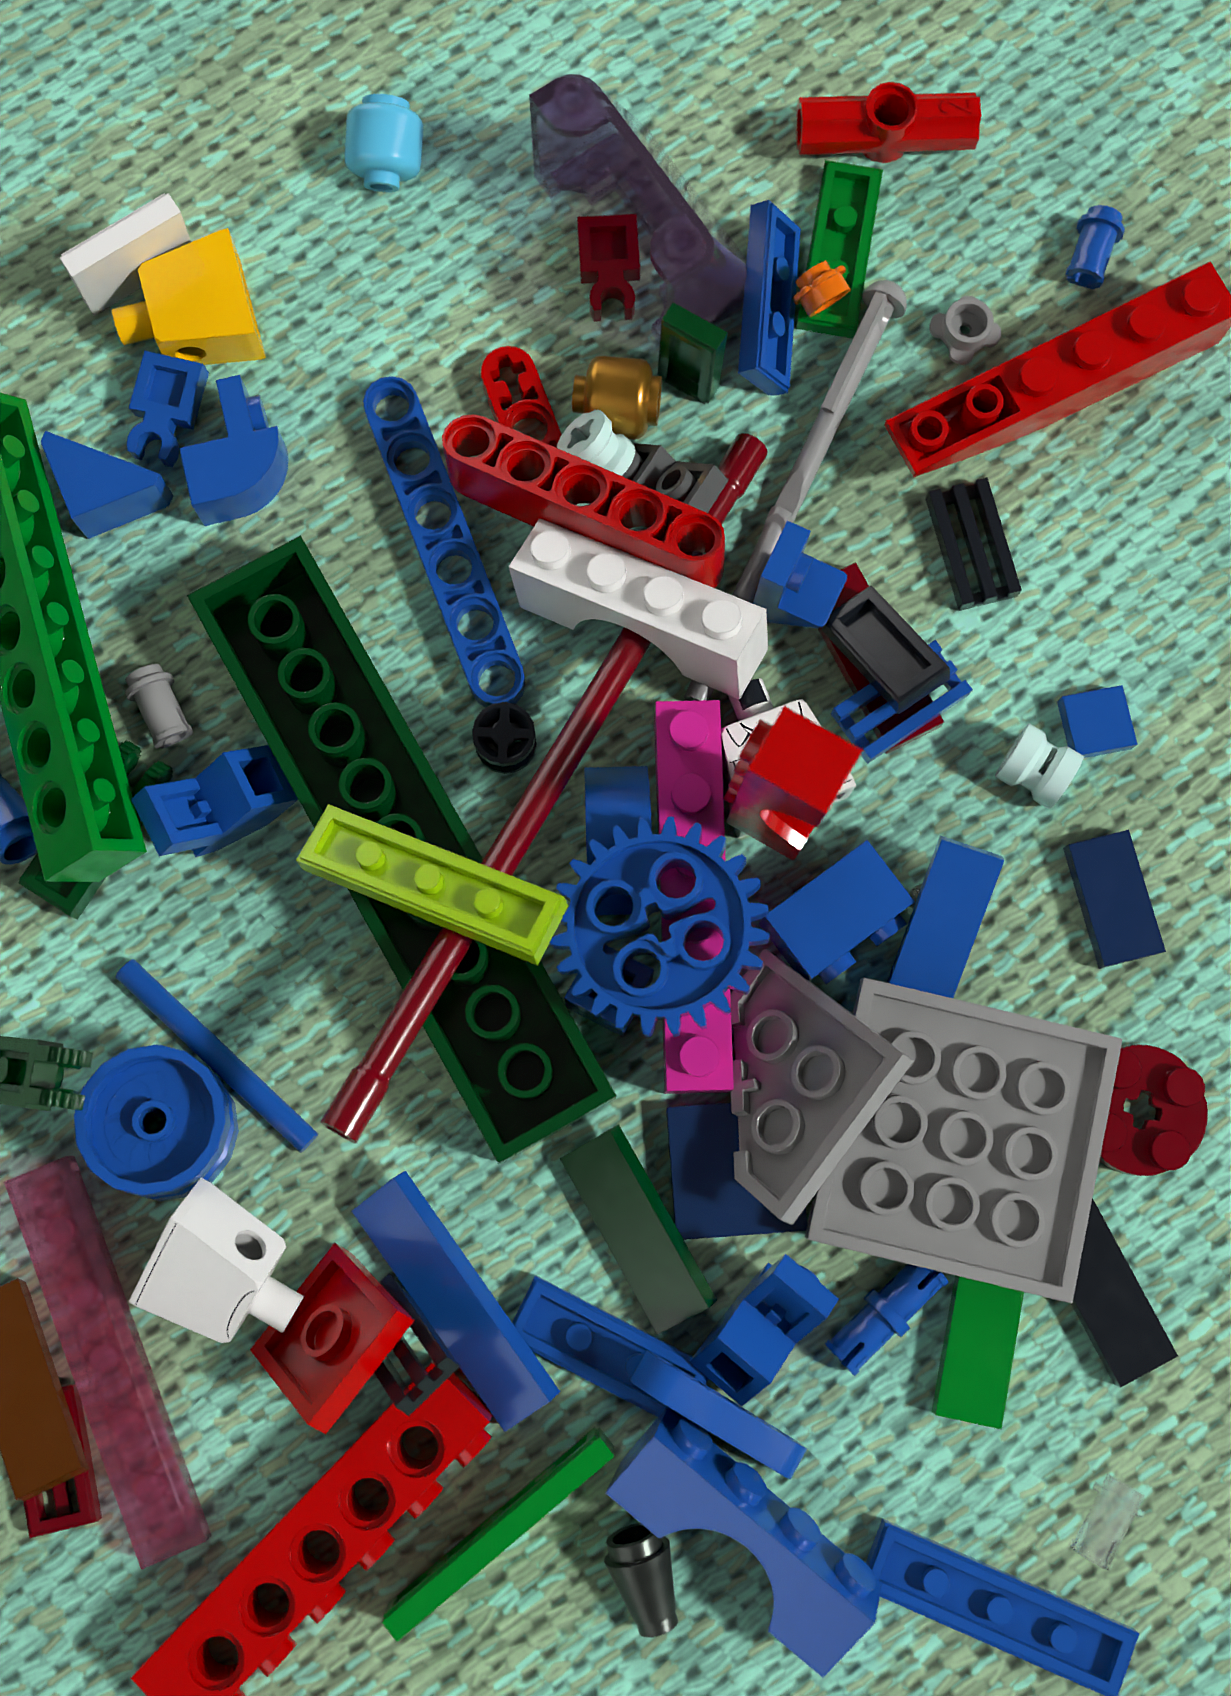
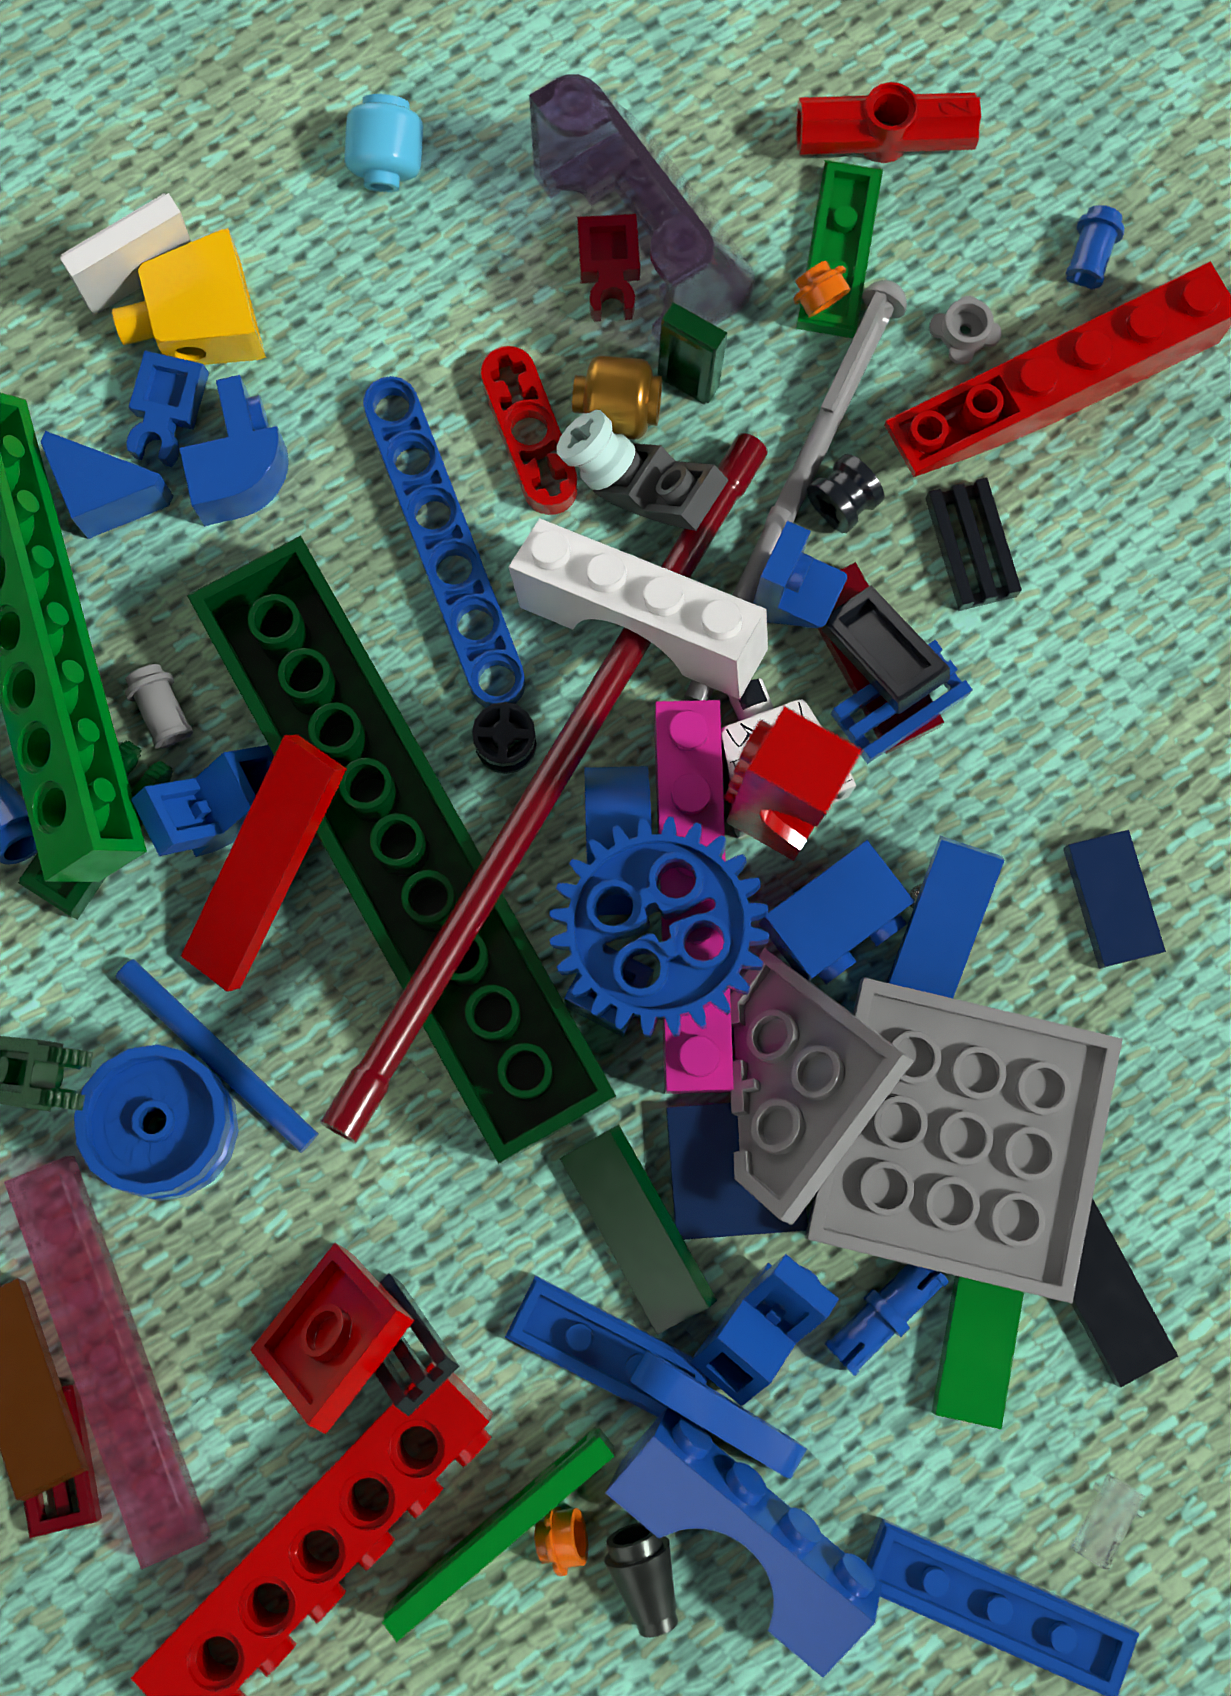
(215, 1269): white torso -> none
(263, 861): none -> red tile
(433, 884): lime tile -> none
(455, 1301): blue tile -> none
(562, 1539): none -> orange plate
(565, 480): red beam -> none
(768, 299): blue tile -> none
(846, 493): none -> black wheel
(1027, 757): light aqua wheel -> none
(1097, 721): blue tile -> none
(1176, 1097): dark red plate -> none

